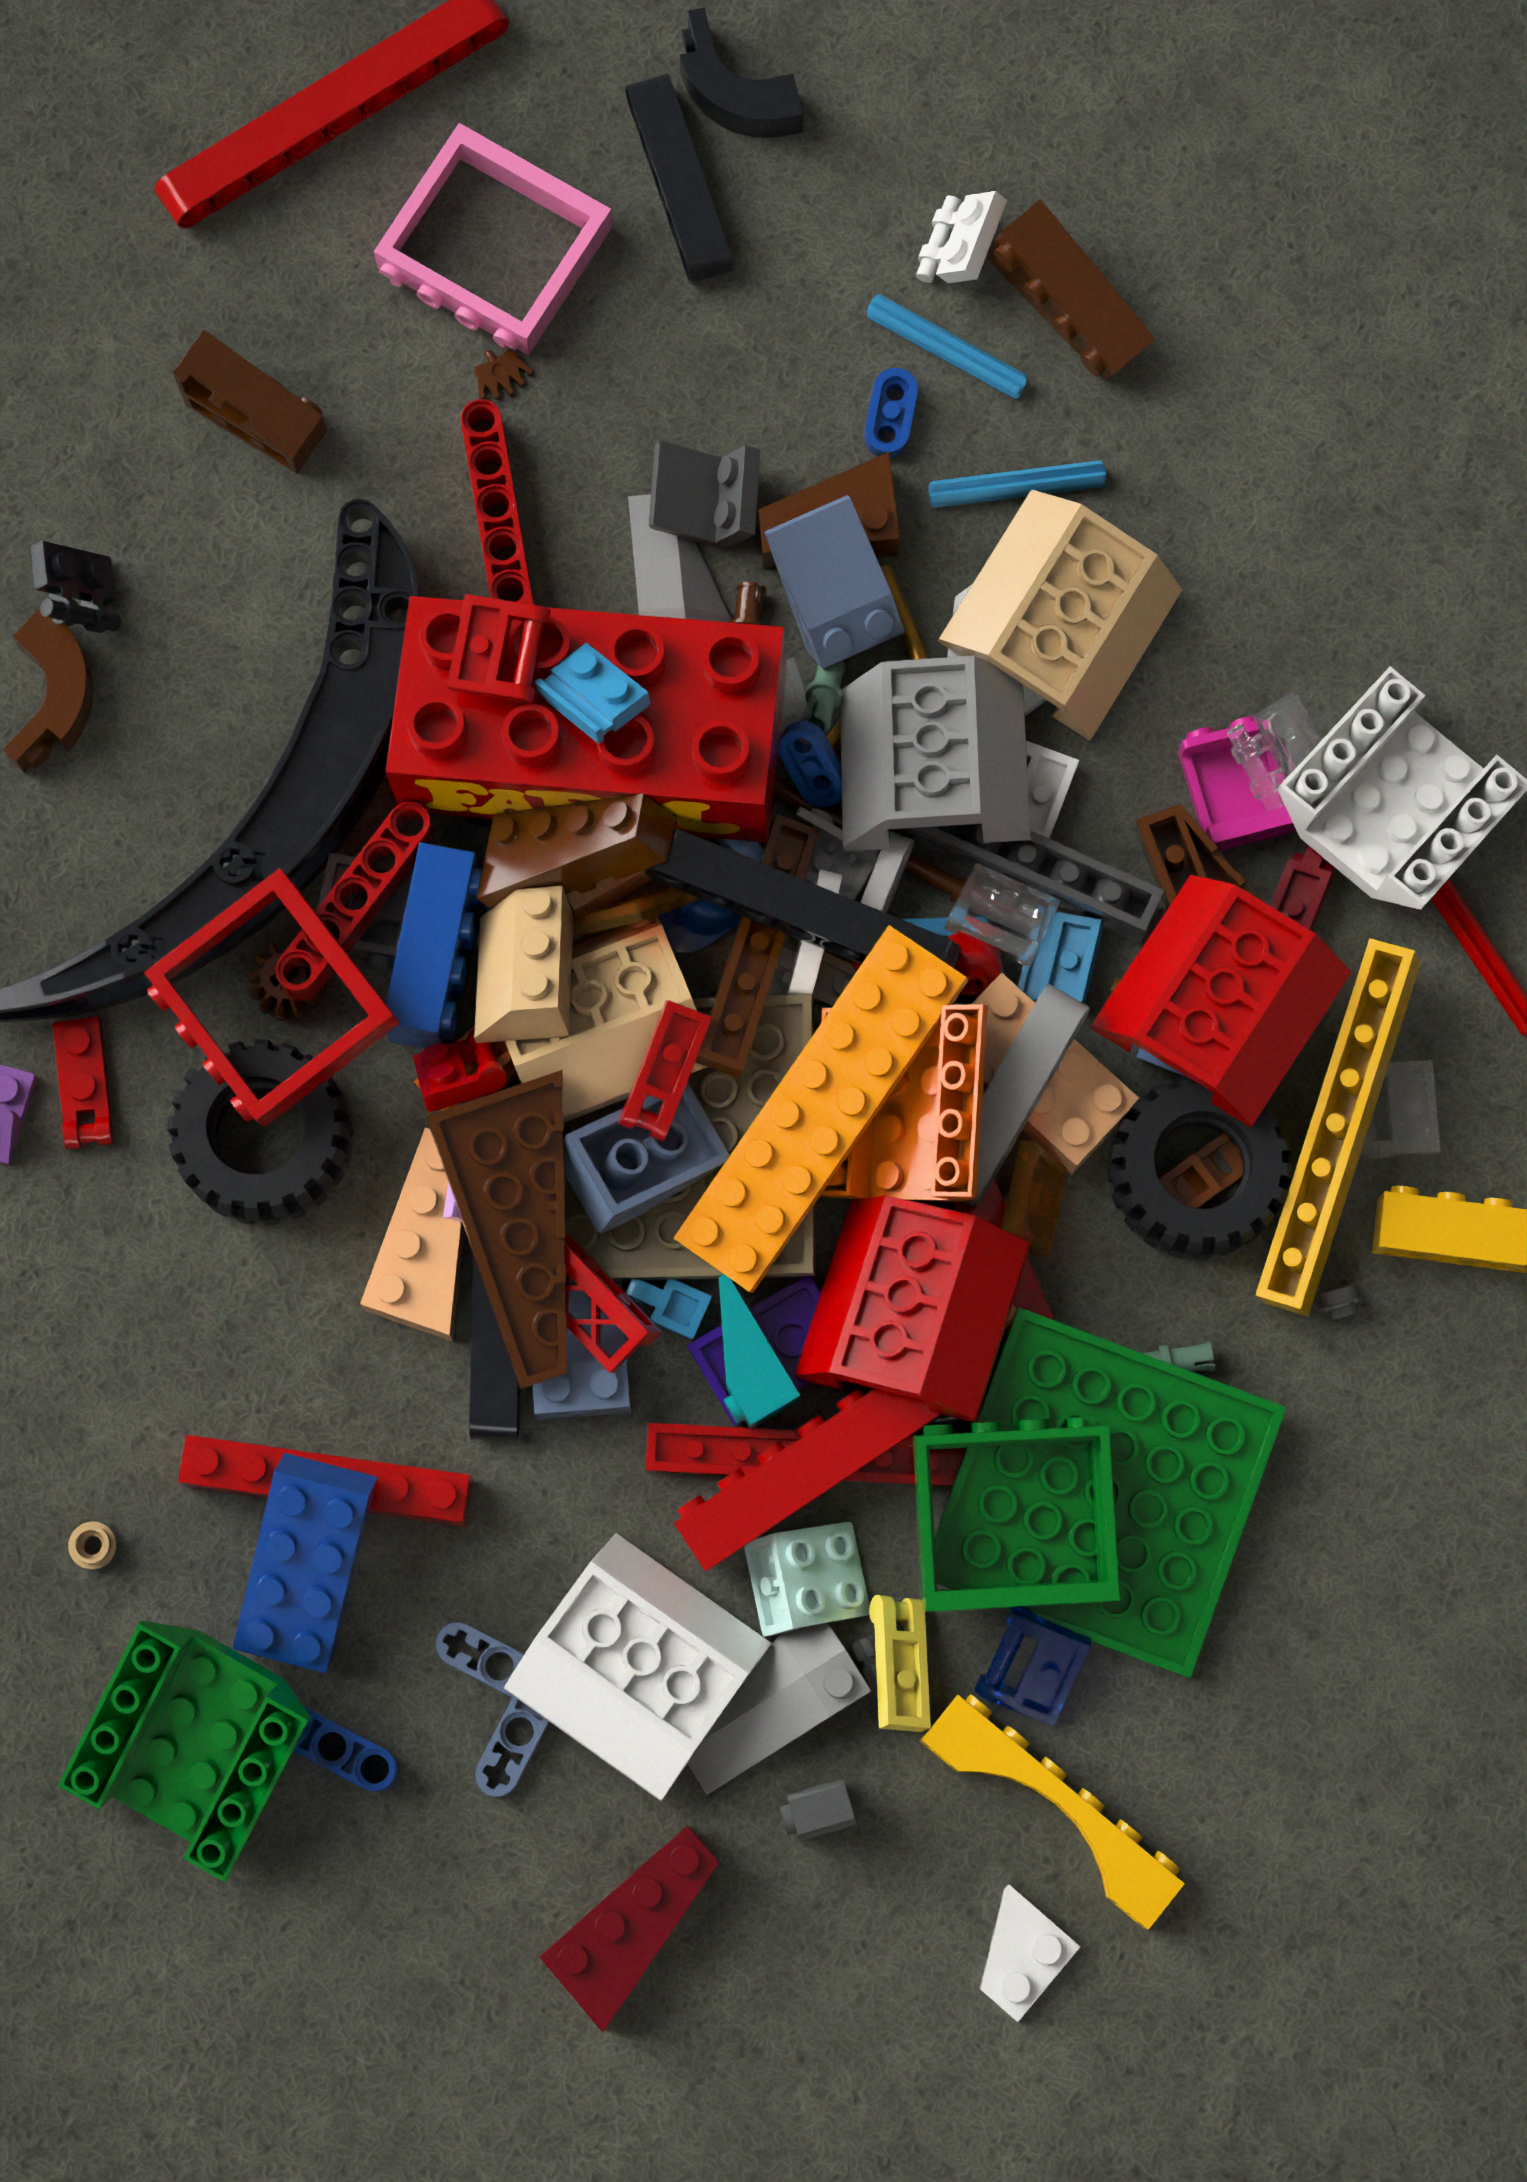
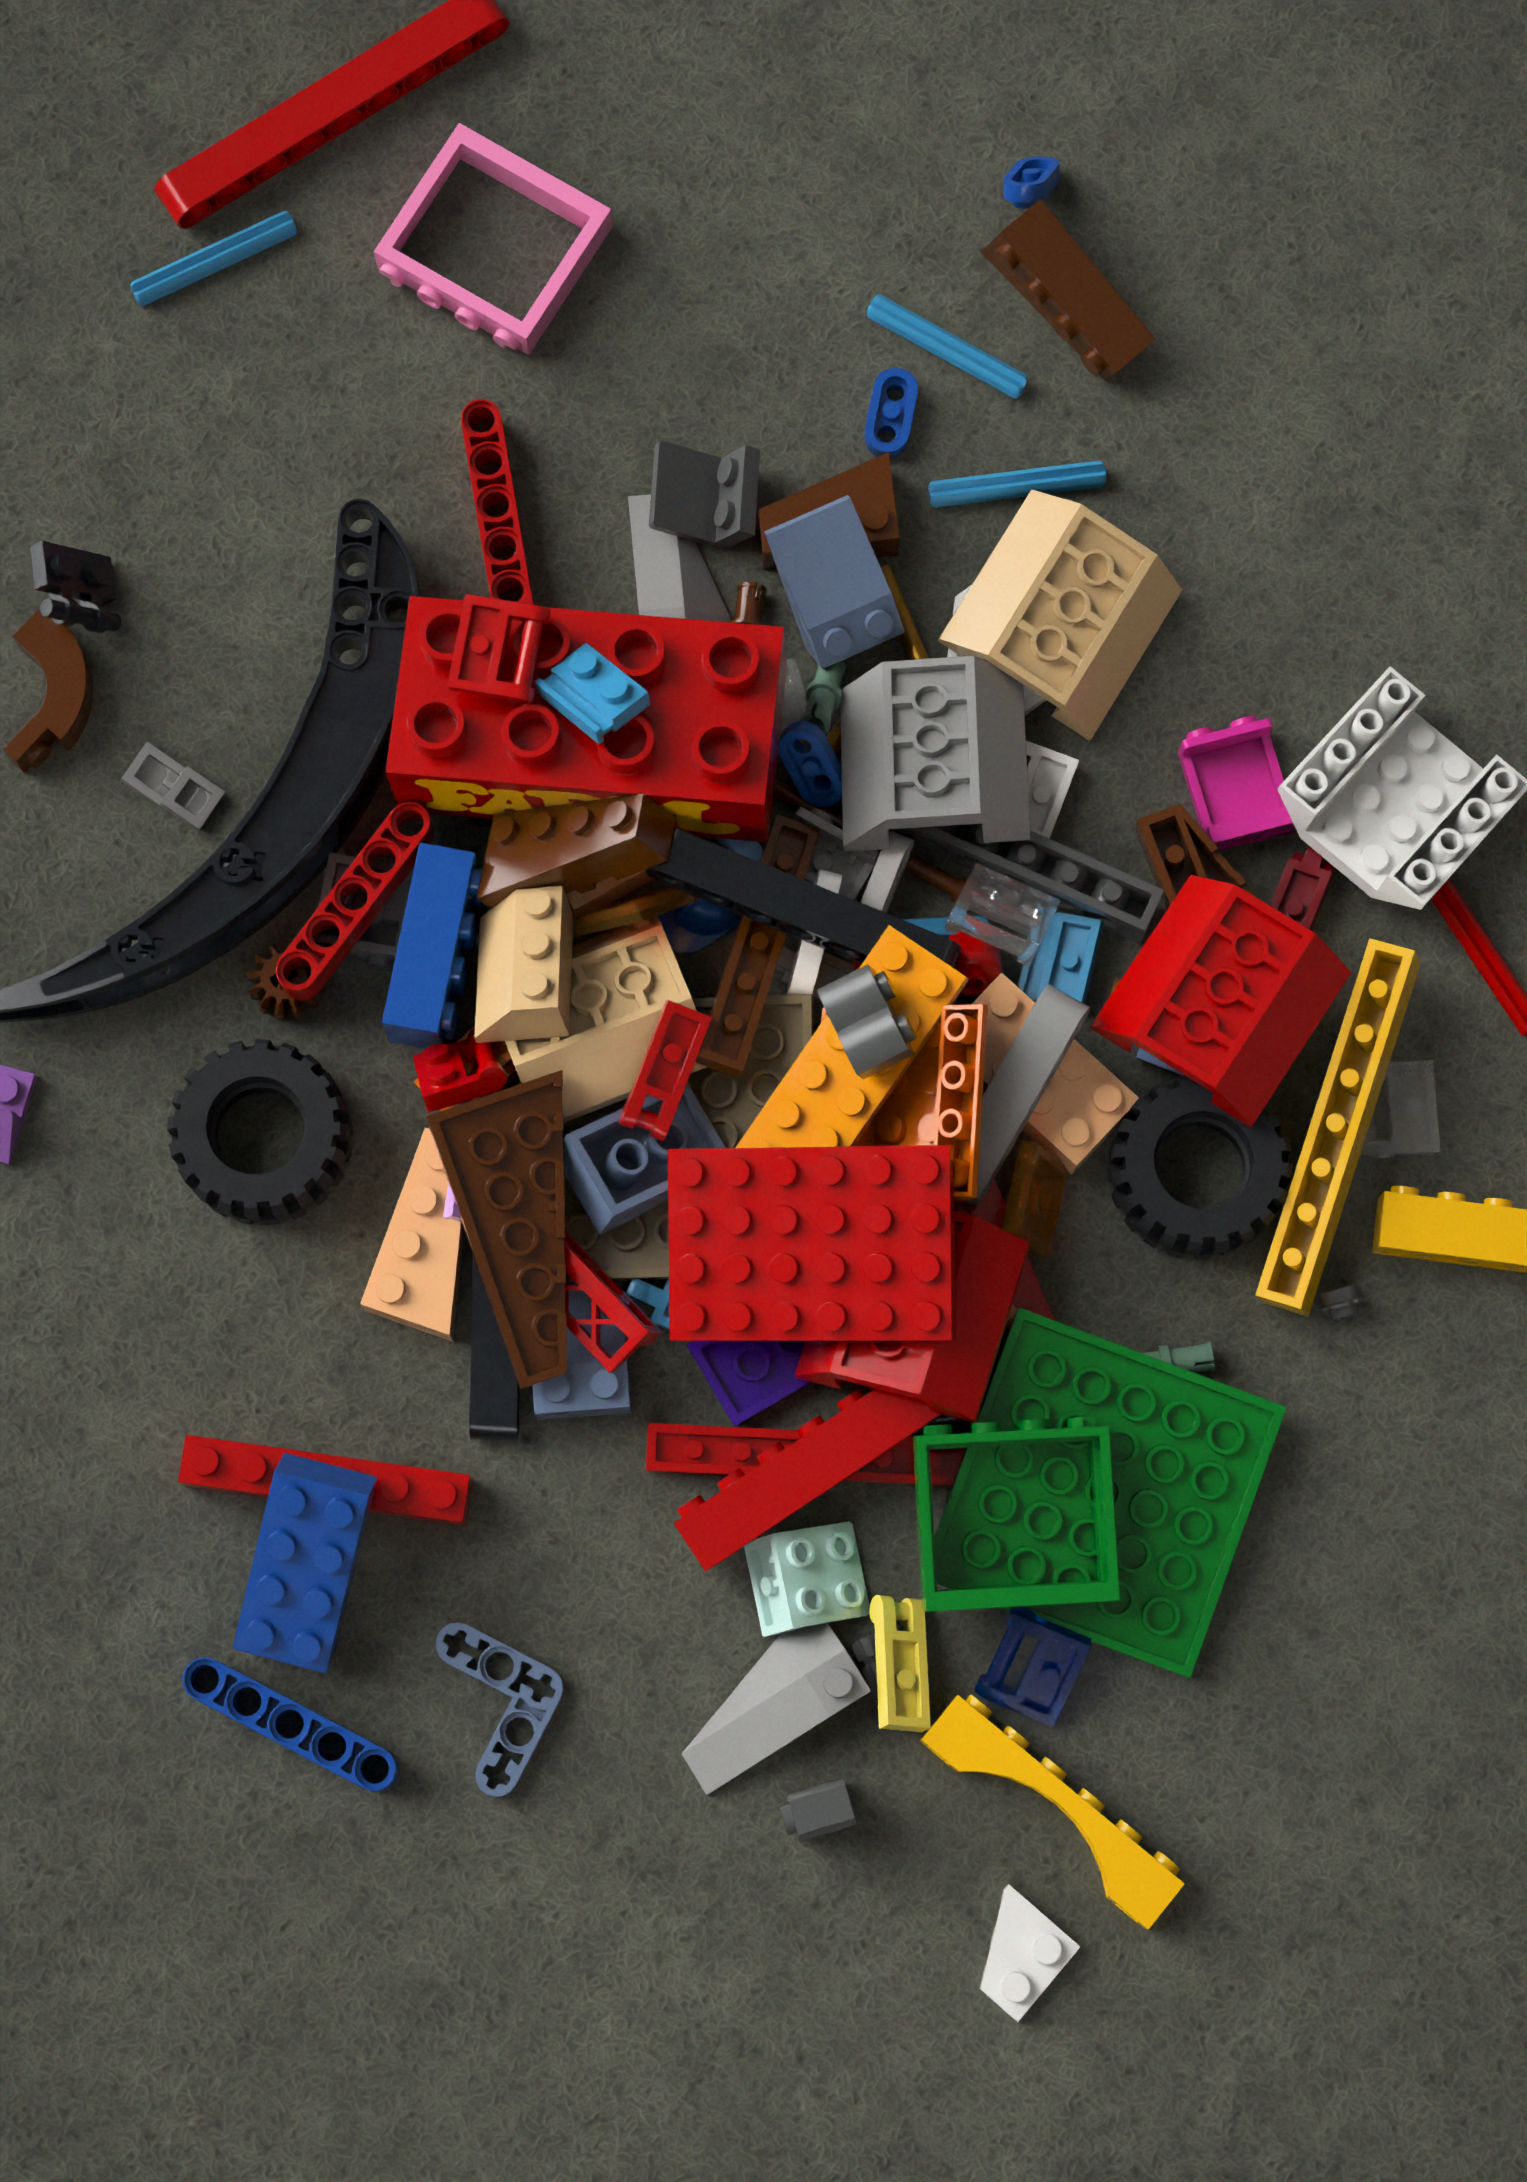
(79, 1538): tan plate -> none
(82, 1081): red plate -> none
(172, 786): none -> light grey slope
(189, 1741): green slope -> none
(213, 258): none -> dark azure axle
(218, 1065): red window -> none
(248, 402): reddish brown wedge -> none
(500, 372): reddish brown piece -> none
(621, 1936): dark red wedge -> none
(636, 1665): white slope -> none
(679, 178): black beam -> none
(739, 104): black arch -> none
(753, 1372): teal slope -> none
(812, 1243): none -> red plate
(866, 1020): none -> dark grey brick
(971, 232): white plate -> none
(1031, 180): none -> blue plate
(1197, 1178): dark orange slope -> none
(1287, 735): clear plate -> none

